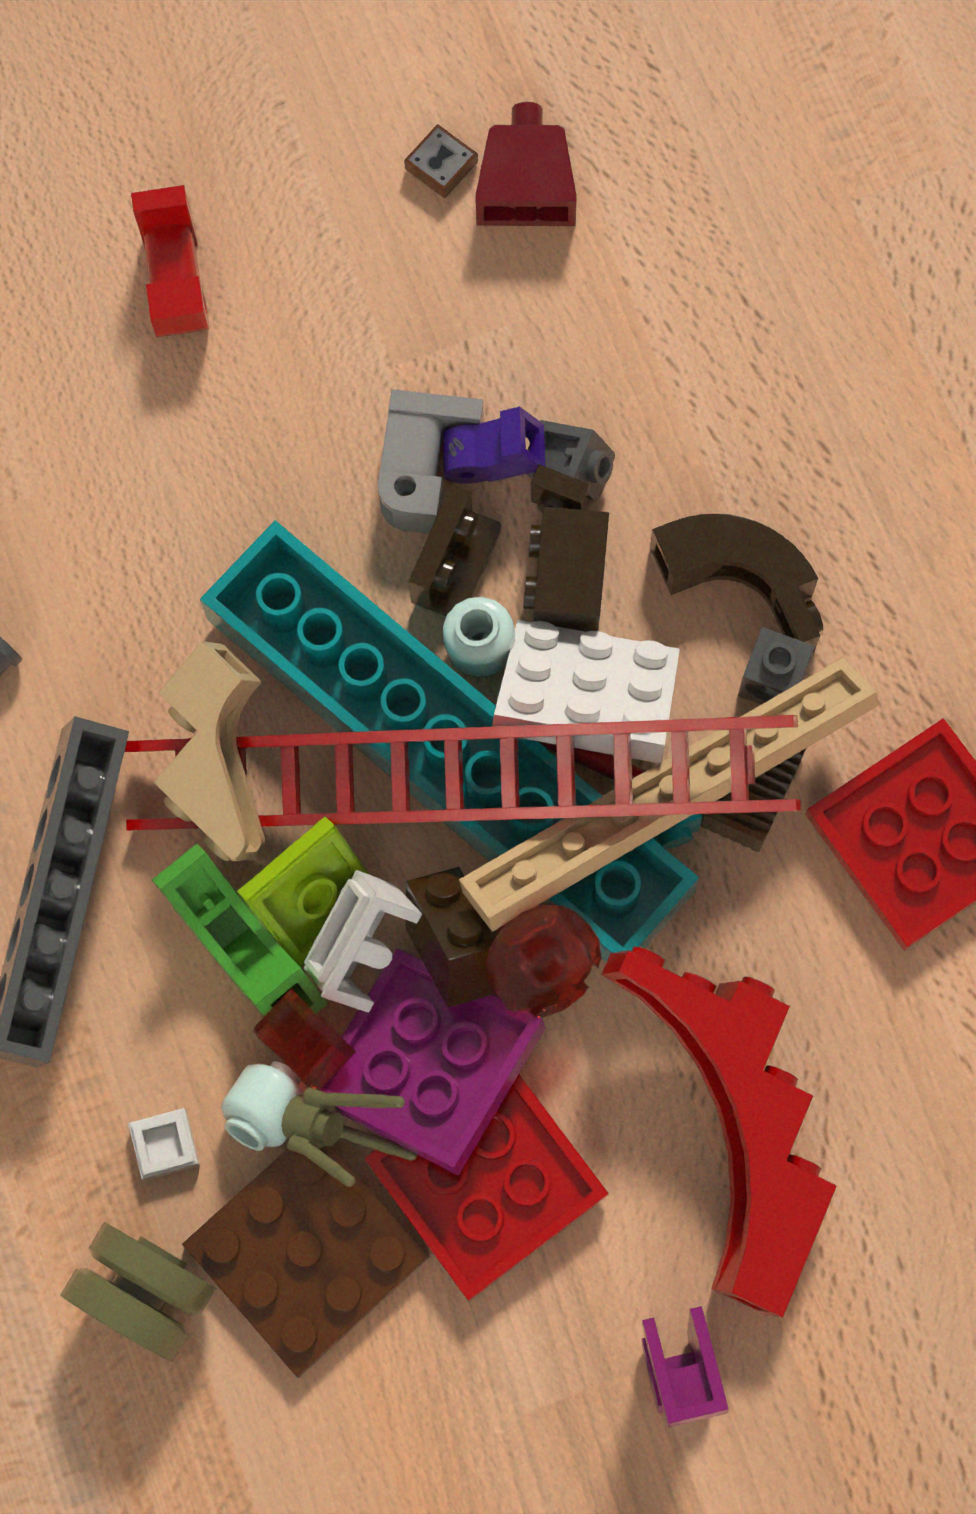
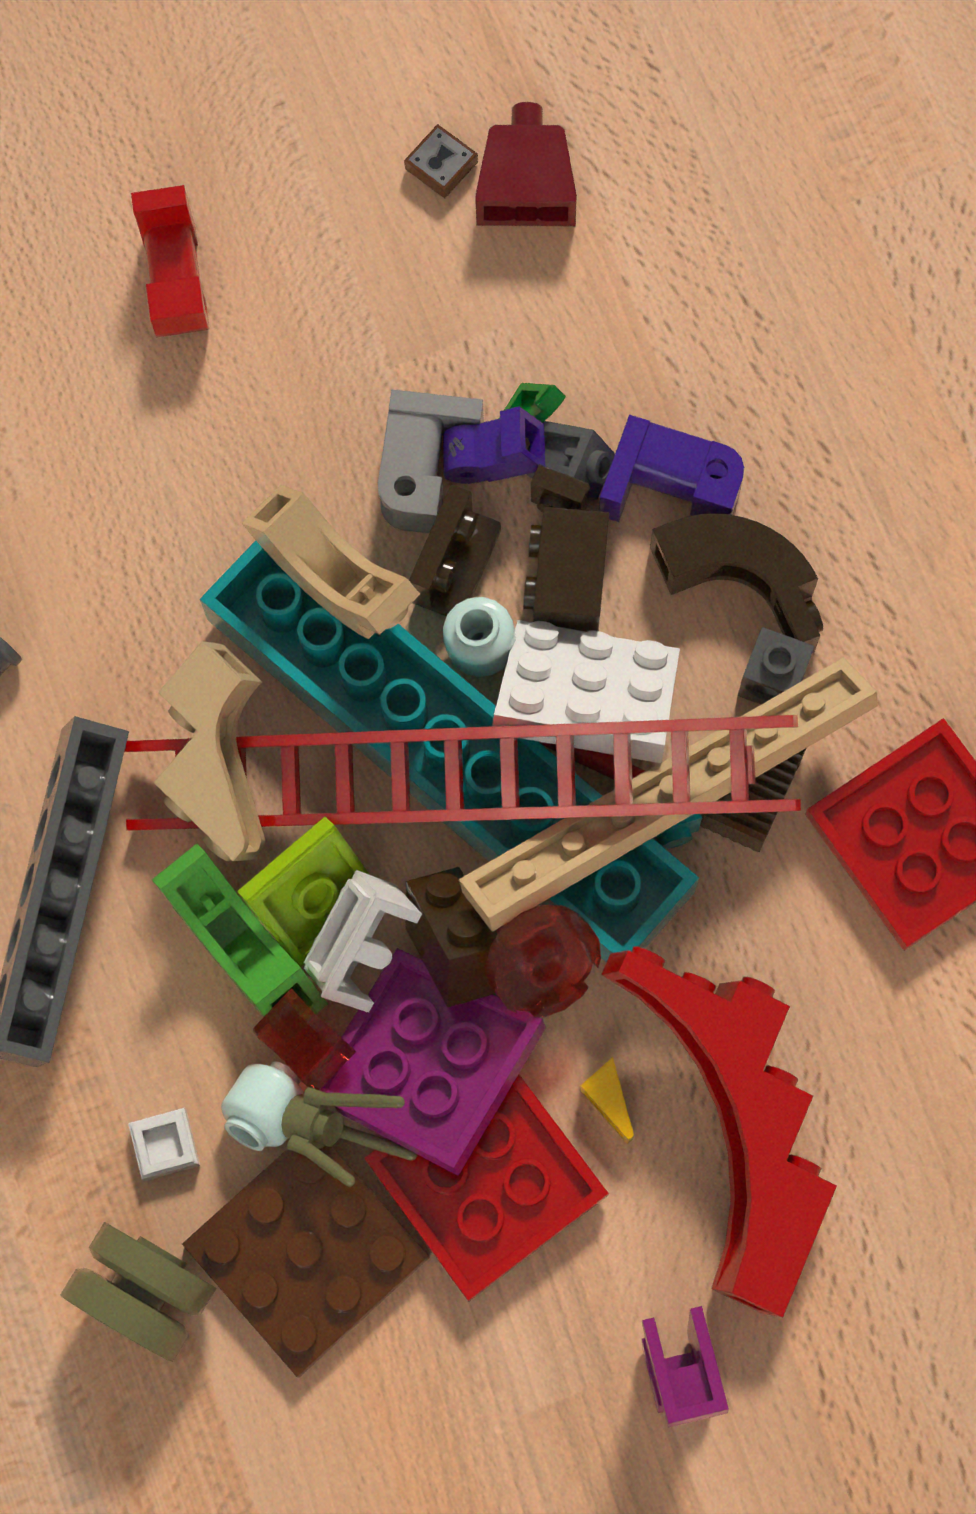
(327, 565): none -> tan arch
(537, 399): none -> green tile
(606, 1096): none -> yellow piece
(674, 465): none -> dark purple piece

